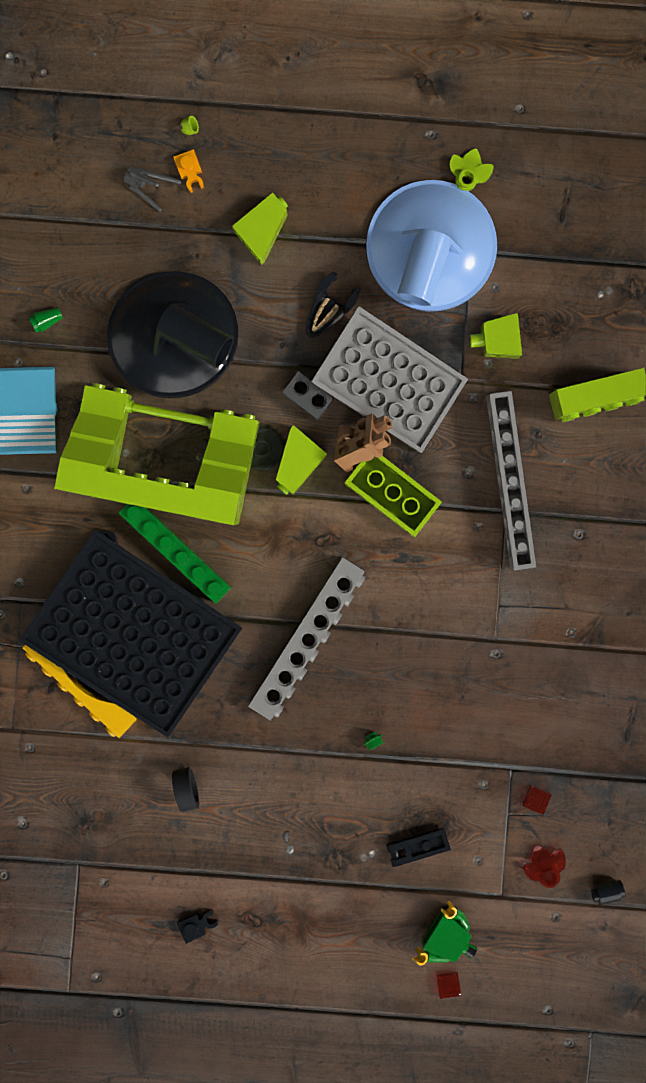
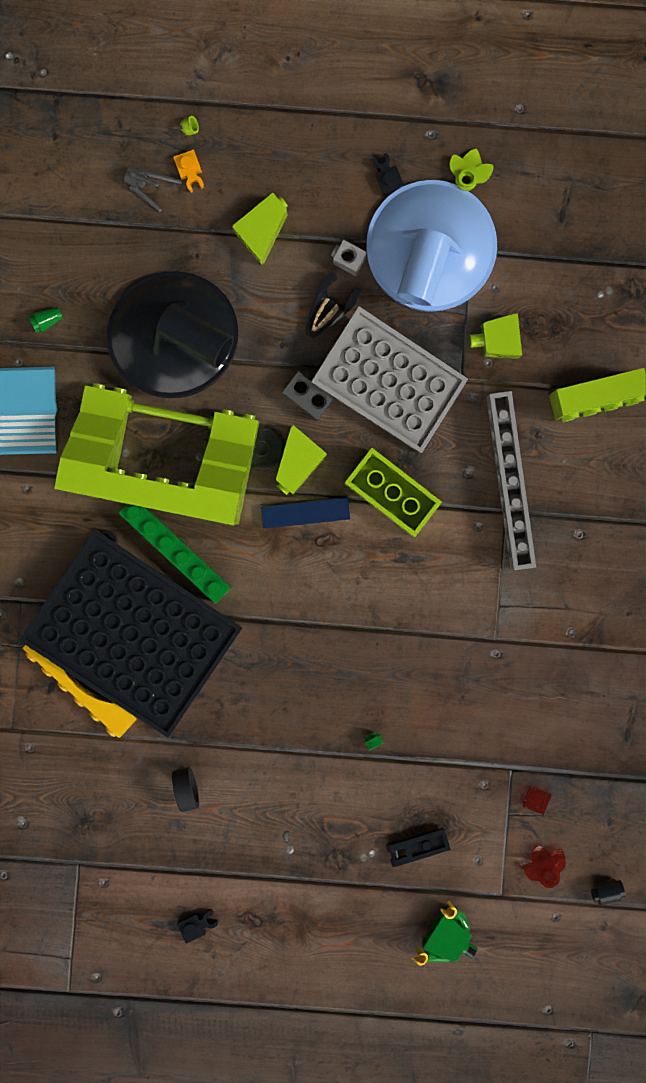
(261, 701): light grey brick -> none
(305, 513): none -> dark blue tile
(352, 266): none -> light grey brick
(362, 442): medium nougat hips -> none
(388, 177): none -> black plate
(448, 985): clear red tile -> none

